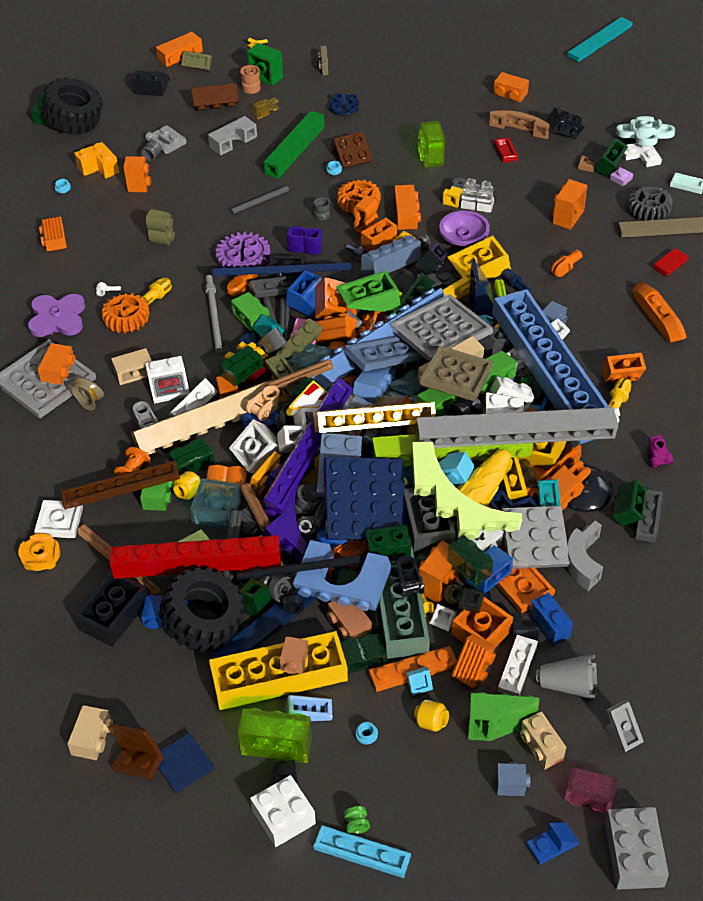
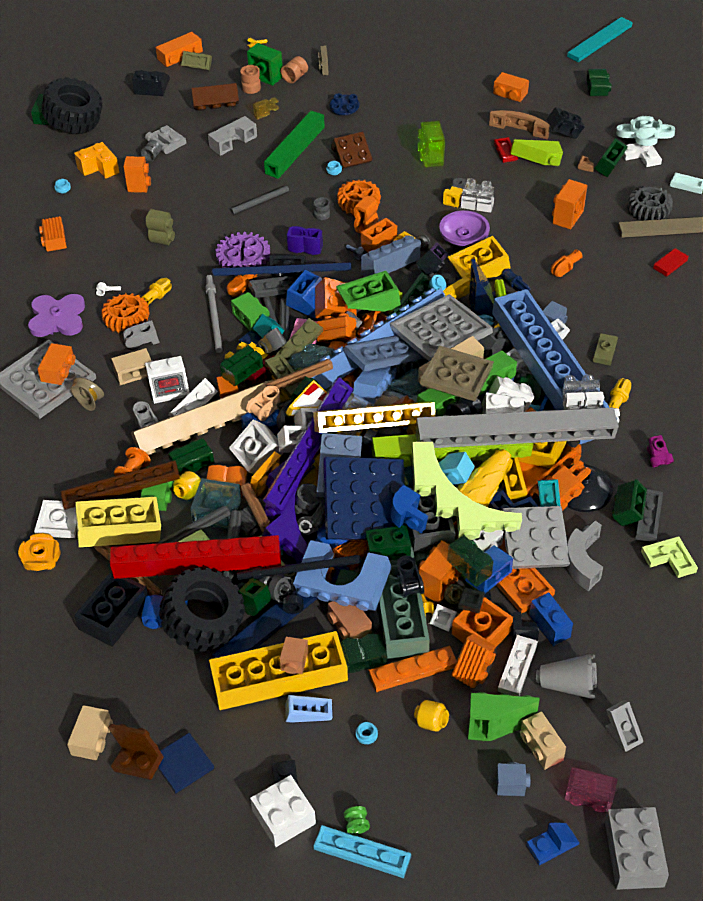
(117, 521): none -> light yellow brick
(140, 335): none -> light grey leg
(202, 523): none -> dark grey axle
(275, 735): clear neon green brick -> none
(294, 69): none -> nougat wheel
(405, 510): none -> blue brick
(407, 207): orange brick -> none
(419, 681): medium azure plate -> none
(437, 282): none -> medium azure plate
(528, 473): clear smoke pin -> none
(538, 151): none -> lime slope
(581, 393): none -> hips
(598, 82): none -> dark green brick
(605, 349): none -> olive plate
(621, 176): lavender plate -> none
(623, 366): orange brick -> none
(659, 312): orange brick -> none
(672, 552): none -> yellowish green plate

